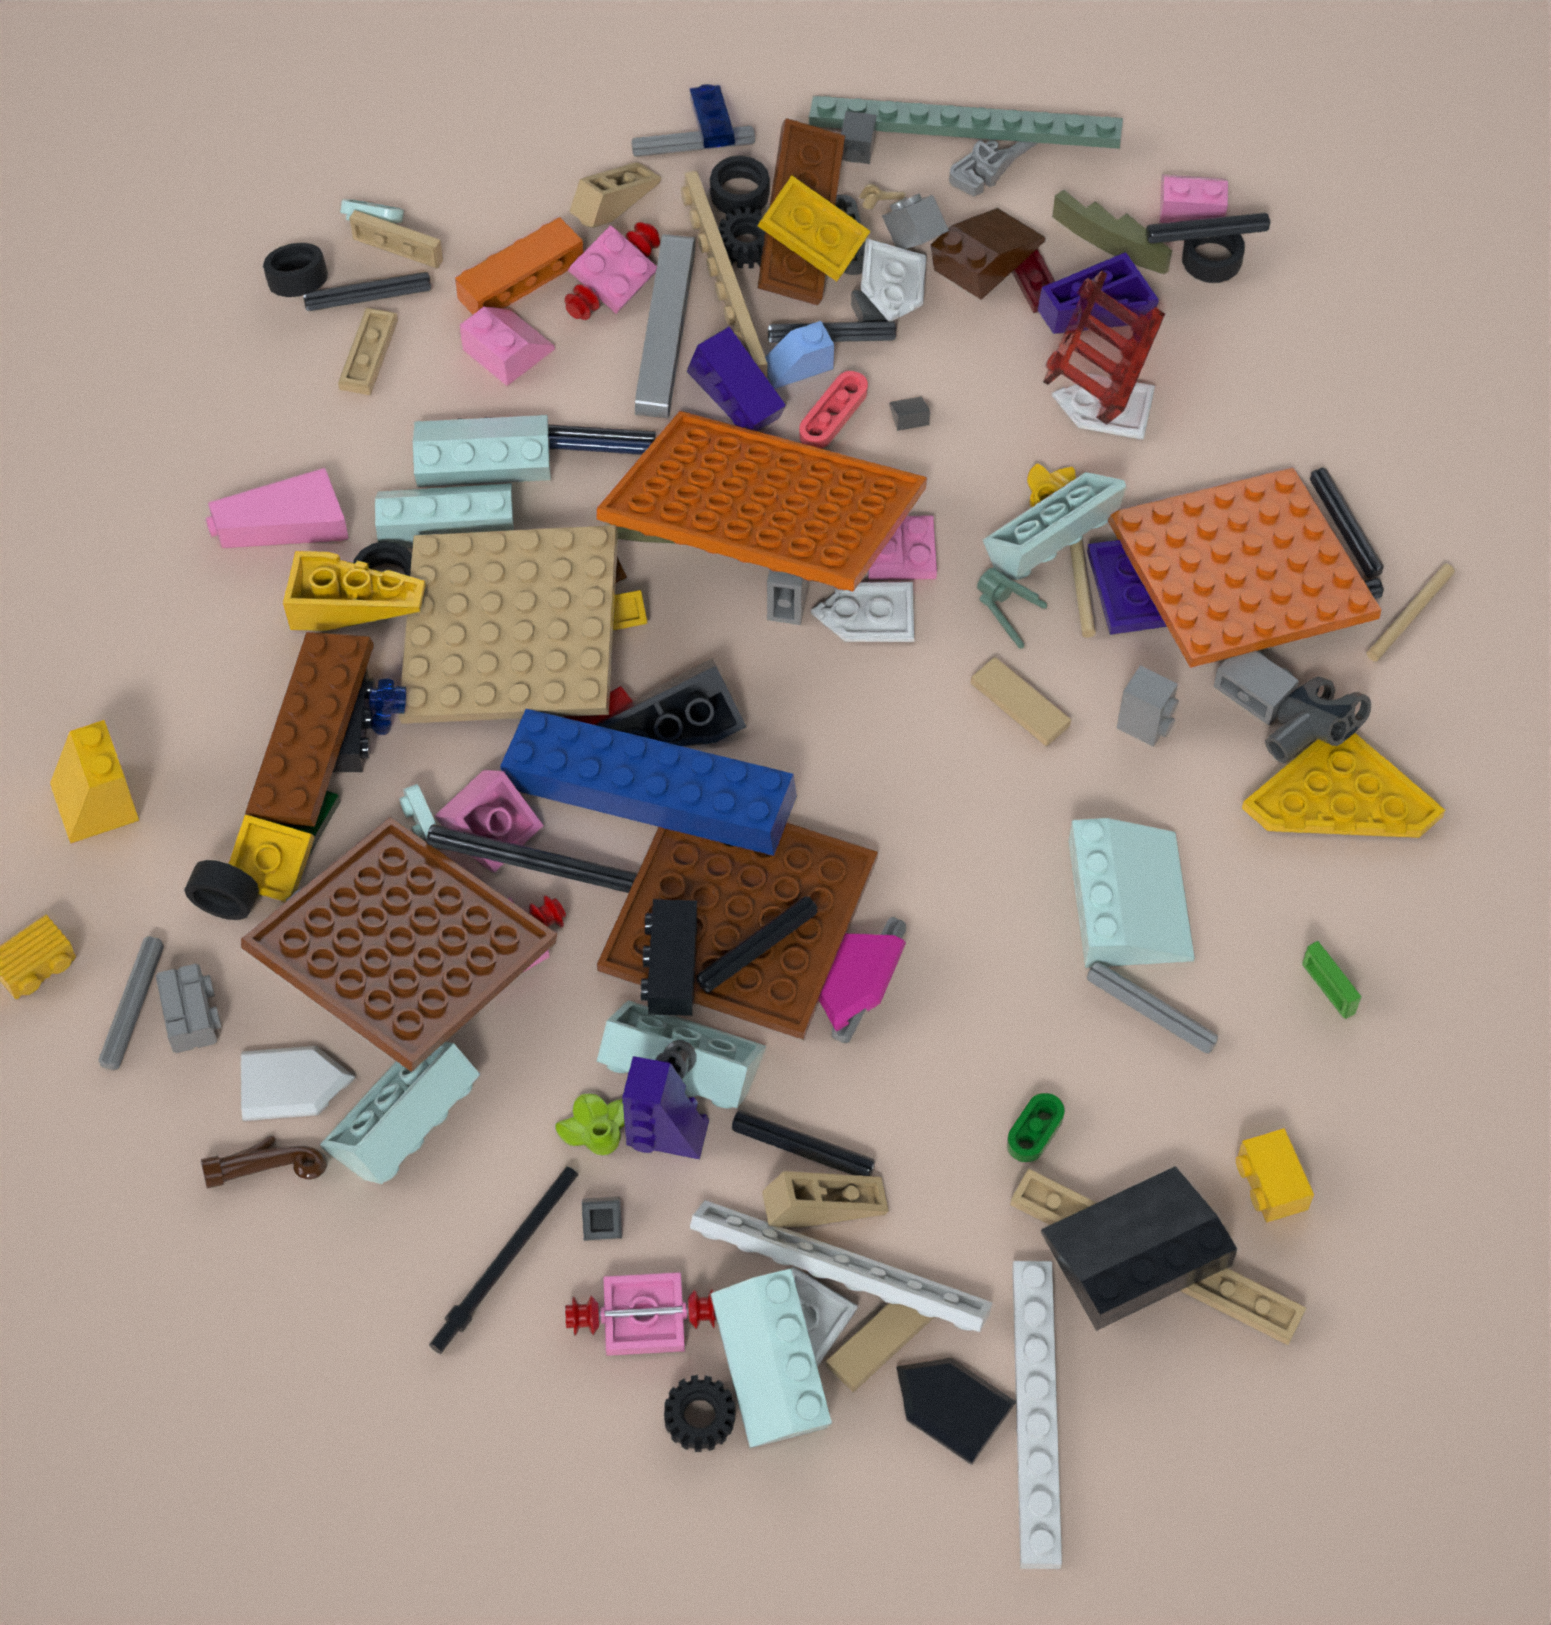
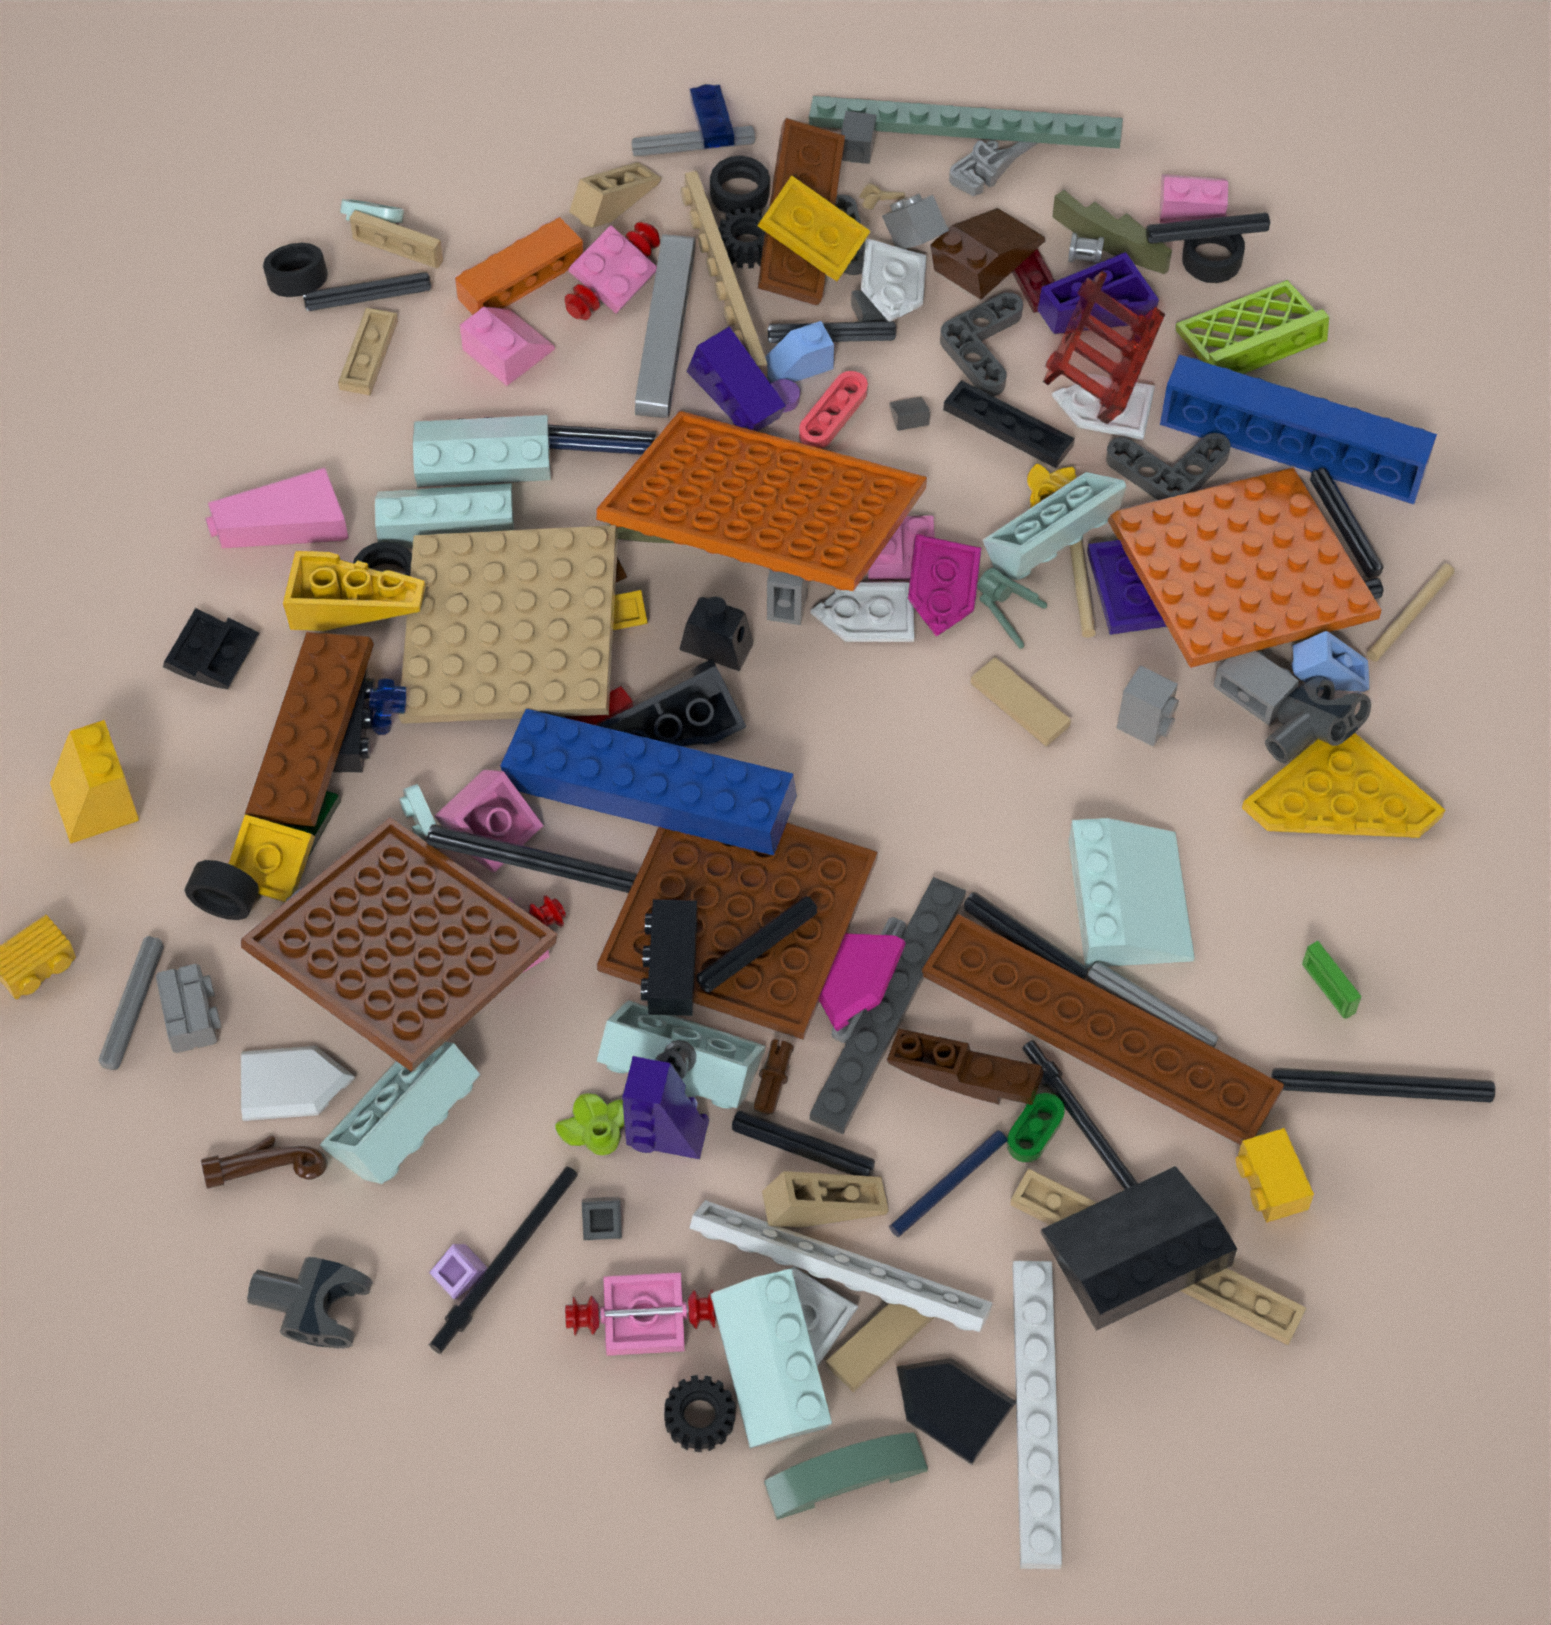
(210, 649): none -> black slope
(309, 1299): none -> dark grey connector
(458, 1270): none -> lavender slope
(717, 633): none -> black torso
(773, 1077): none -> reddish brown axle
(788, 392): none -> medium lavender tile
(844, 1471): none -> sand green slope
(878, 1026): none -> dark grey plate
(943, 581): none -> dark pink tile
(948, 1183): none -> dark blue bar
(963, 1071): none -> reddish brown slope
(973, 335): none -> dark grey beam
(1008, 424): none -> black plate
(1020, 934): none -> black axle
(1053, 1079): none -> black bar
(1085, 249): none -> light grey bush
(1103, 1030): none -> dark orange plate
(1174, 477): none -> dark grey beam
(1263, 345): none -> lime fence
(1297, 428): none -> blue brick
(1330, 659): none -> light blue slope
(1385, 1085): none -> black axle

